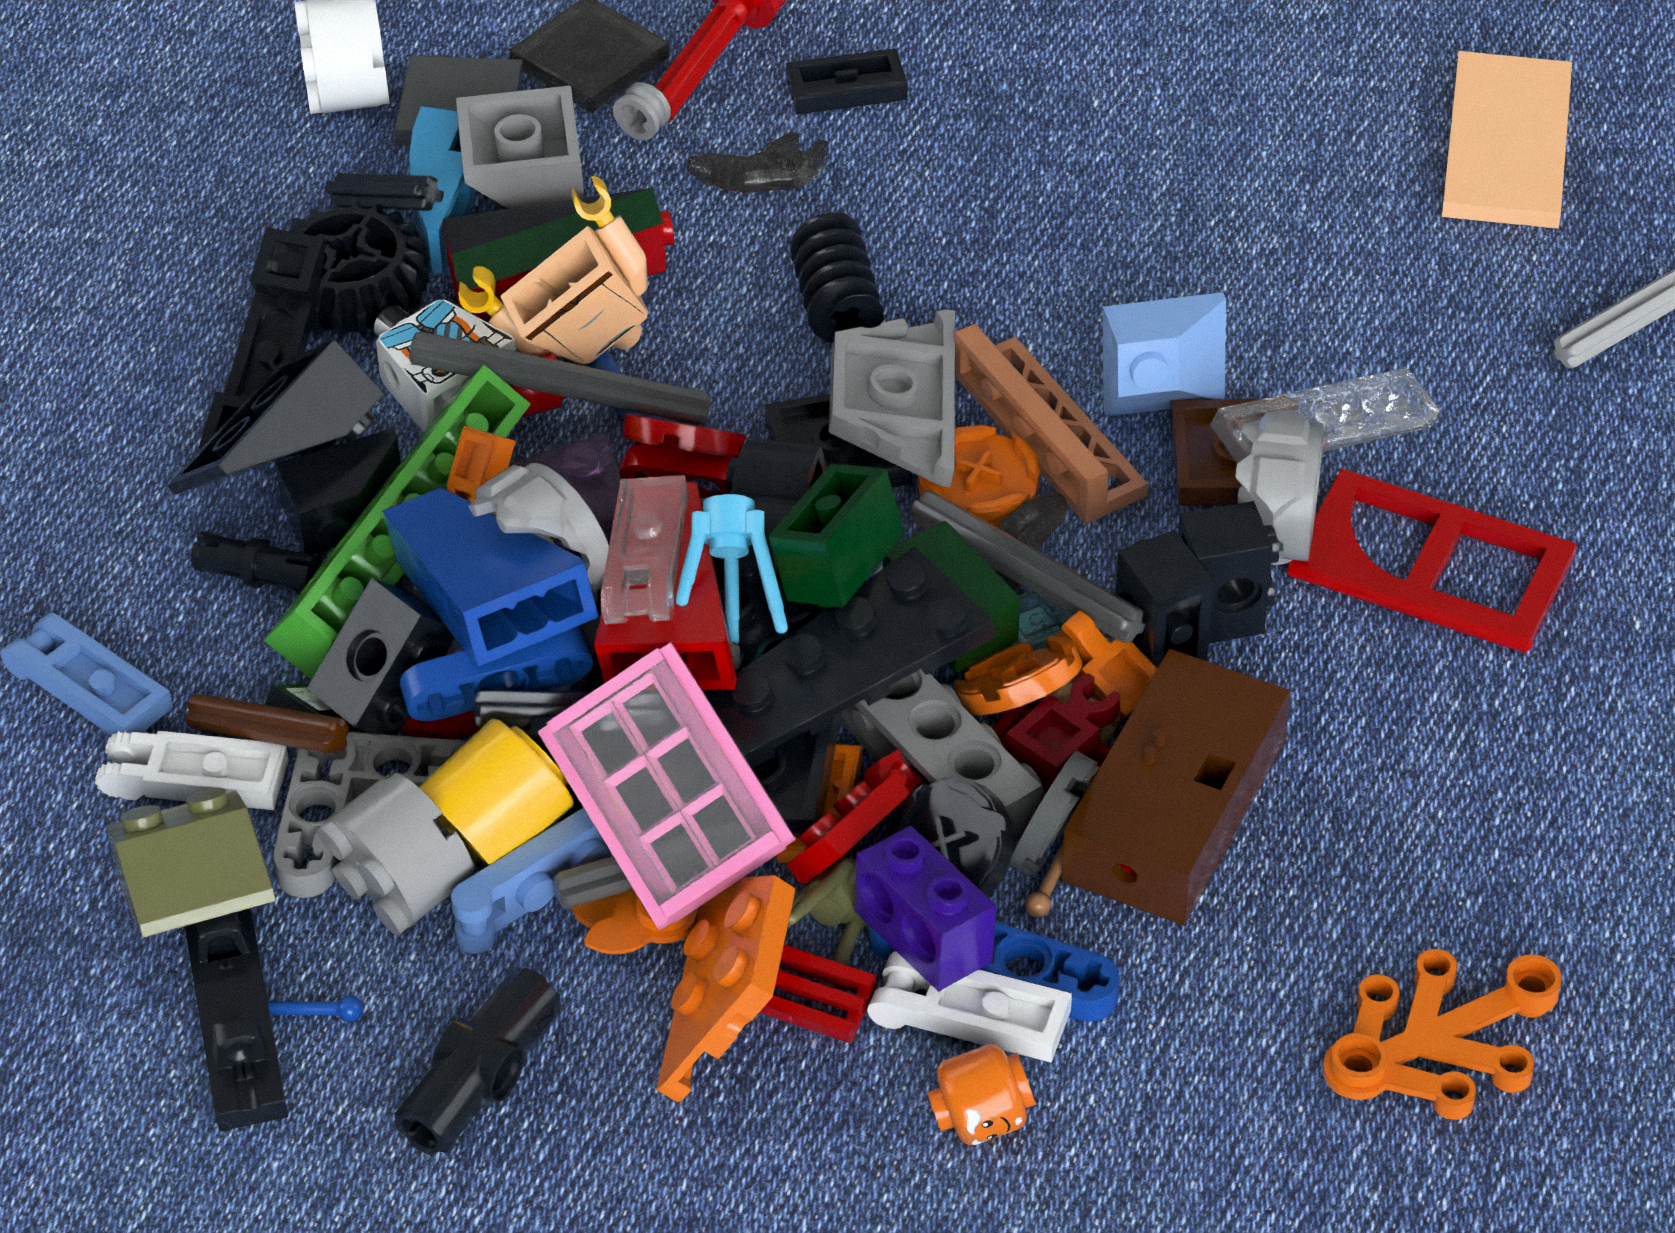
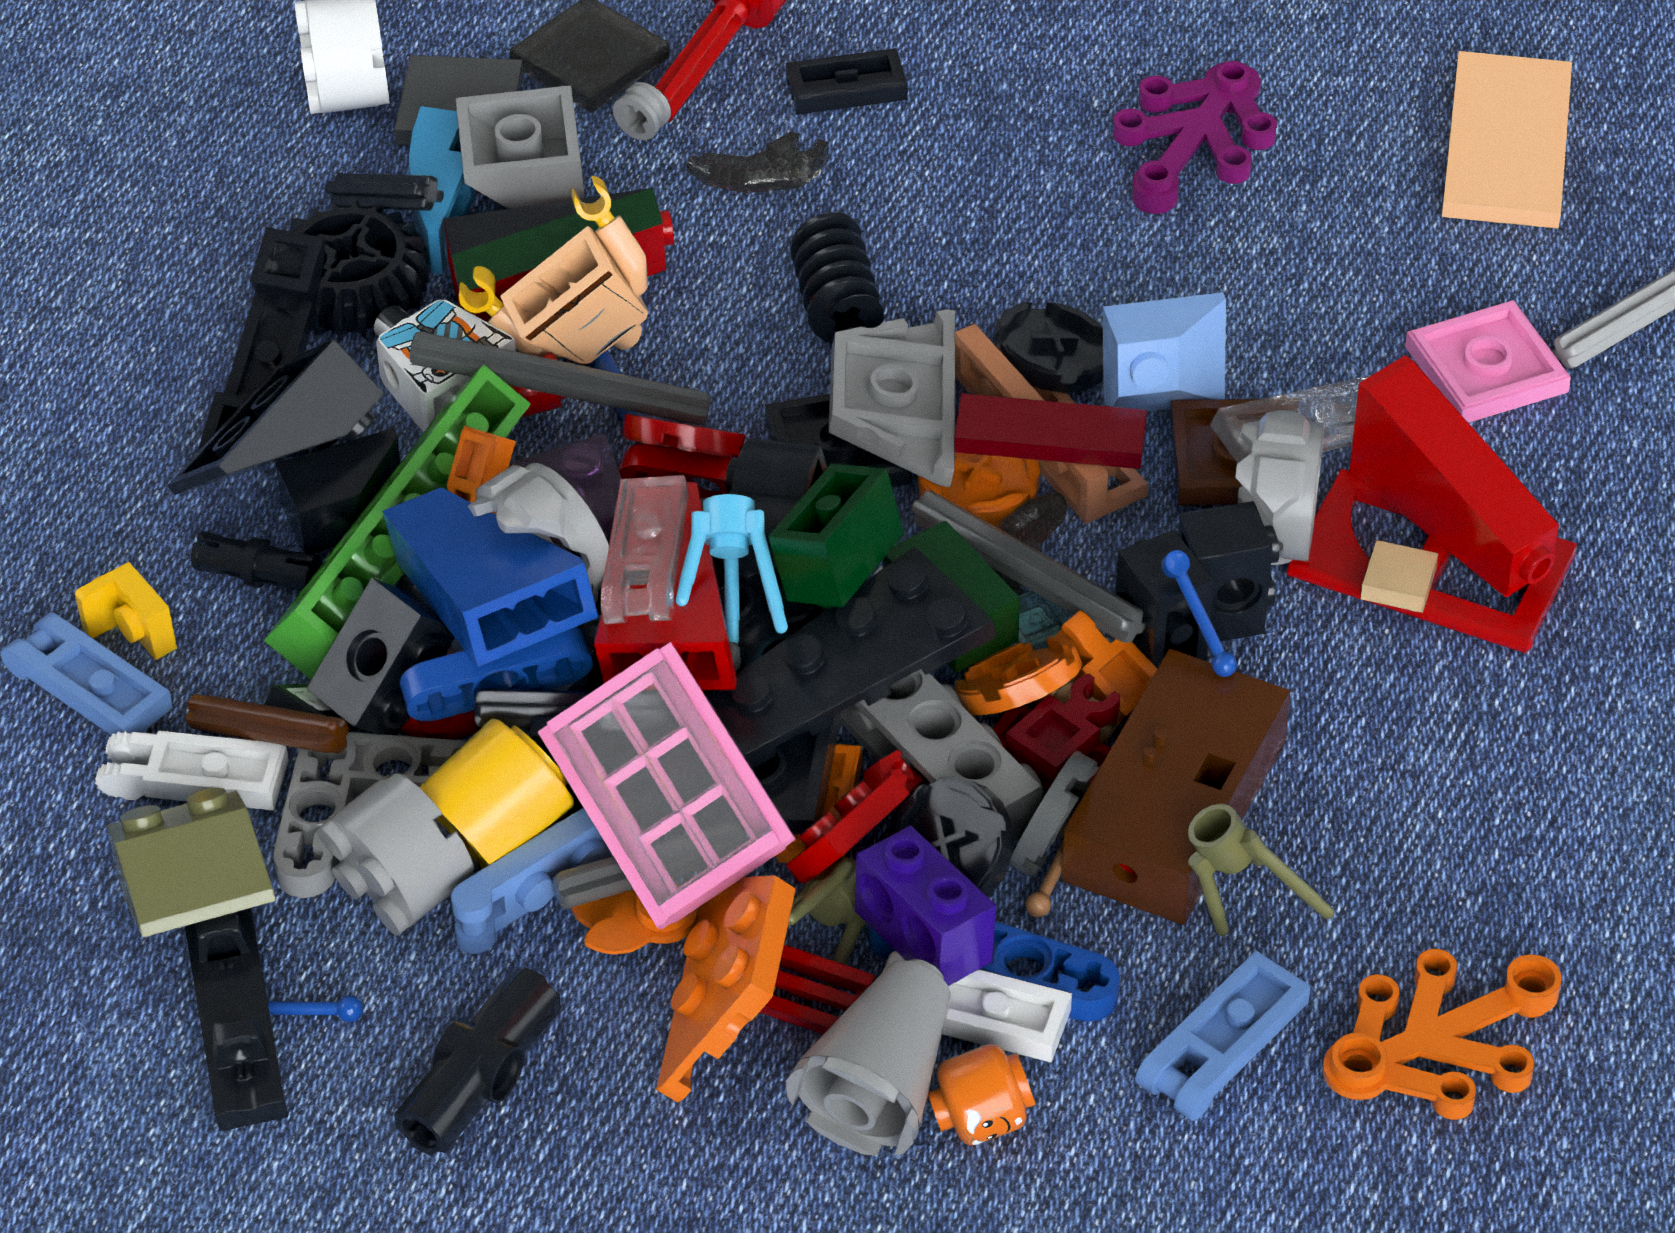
(130, 603): none -> yellow bracket
(876, 1062): none -> light grey cone
(1050, 431): none -> dark red tile
(1052, 346): none -> black tile
(1176, 566): none -> blue hinge
(1223, 1034): none -> medium blue plate
(1224, 89): none -> magenta plant
(1229, 847): none -> olive plant
(1399, 576): none -> tan tile
(1448, 479): none -> red slope
(1488, 361): none -> bright pink tile

